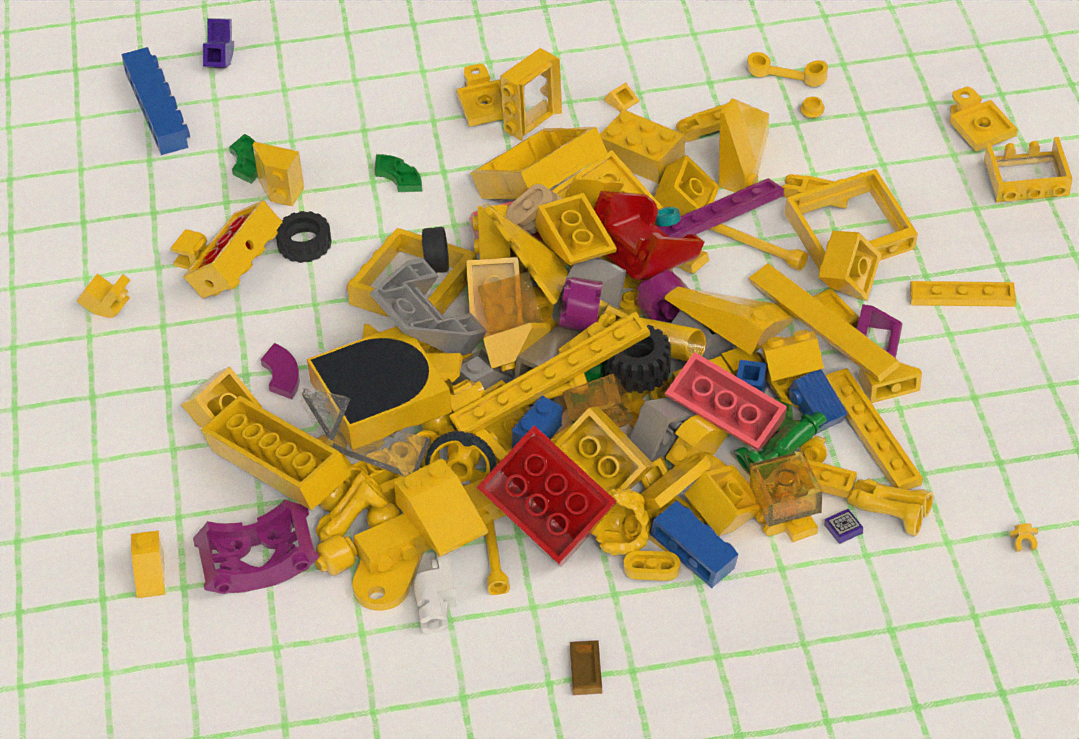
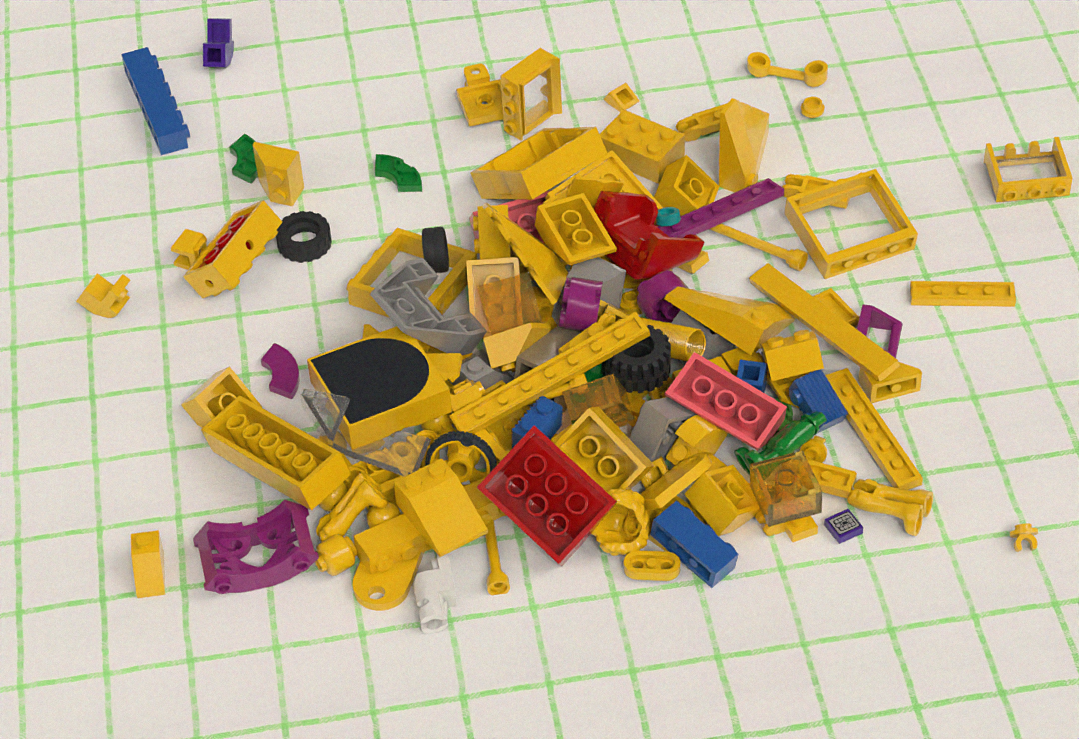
(524, 208): tan brick -> none
(585, 667): pearl gold tile -> none
(849, 264): yellow slope -> none
(970, 112): yellow plate -> none

